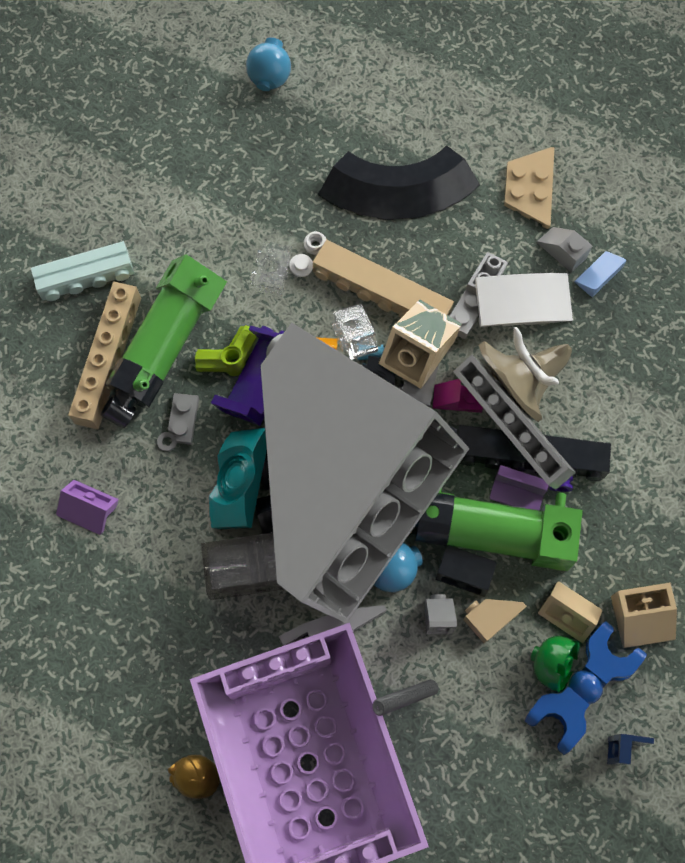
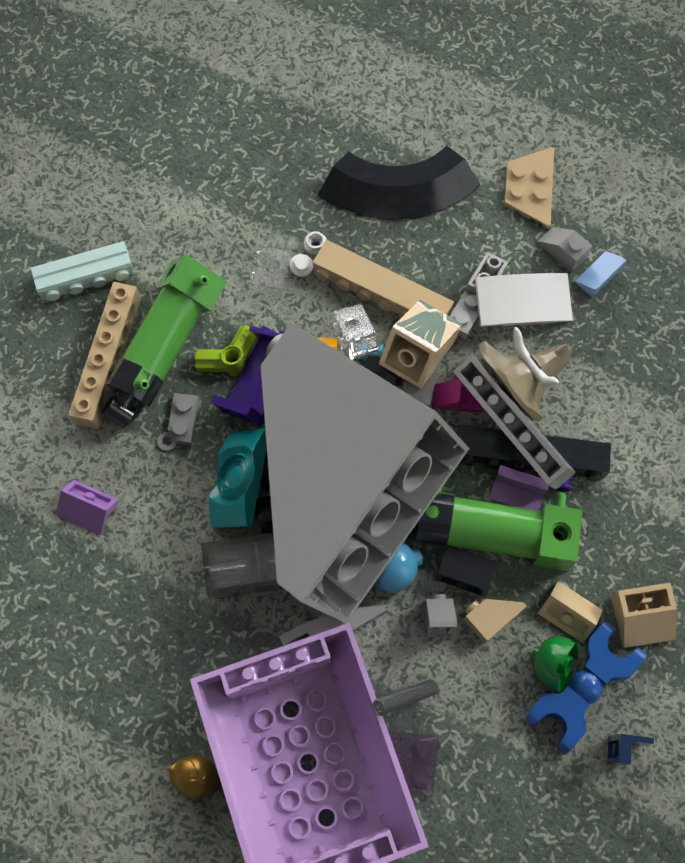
(268, 65): dark azure brick -> none
(417, 759): none -> clear purple wing

